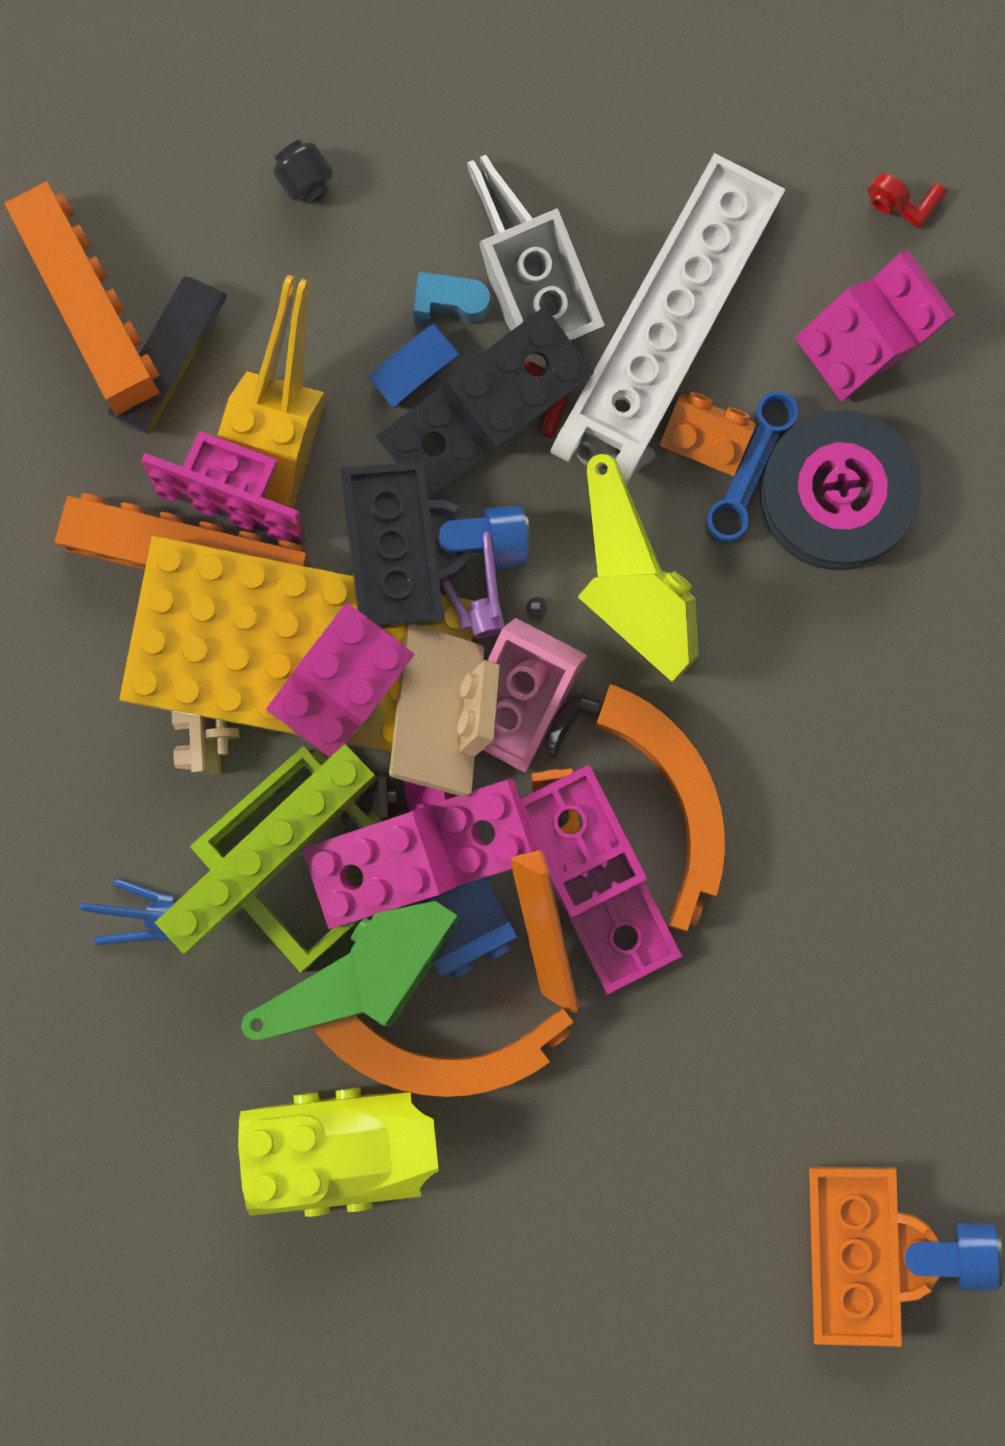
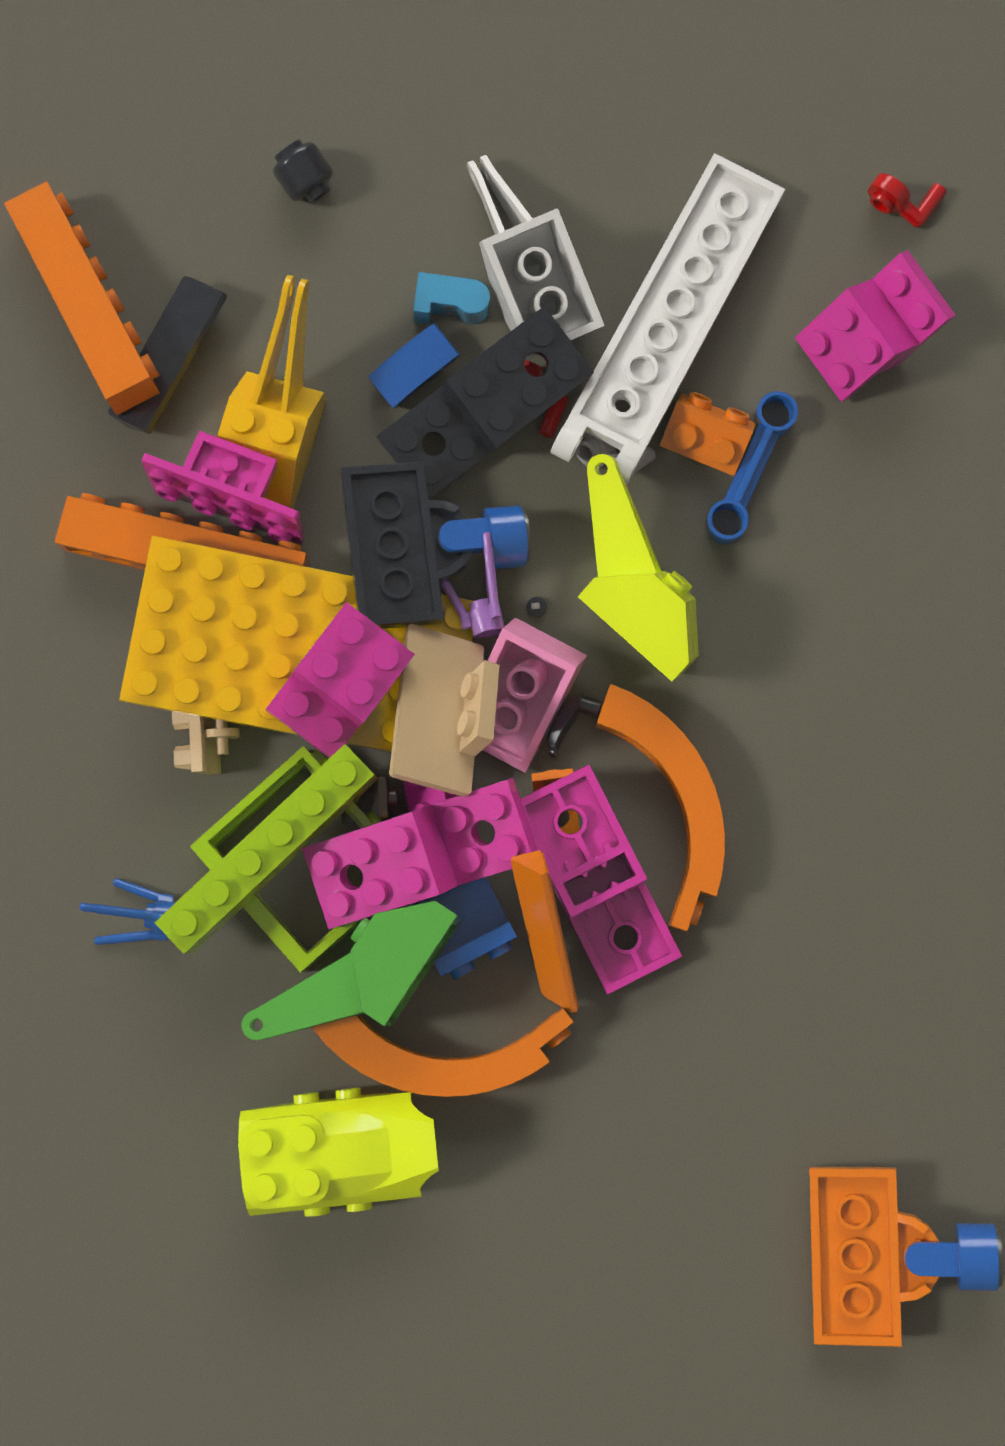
(848, 448): black wheel -> none

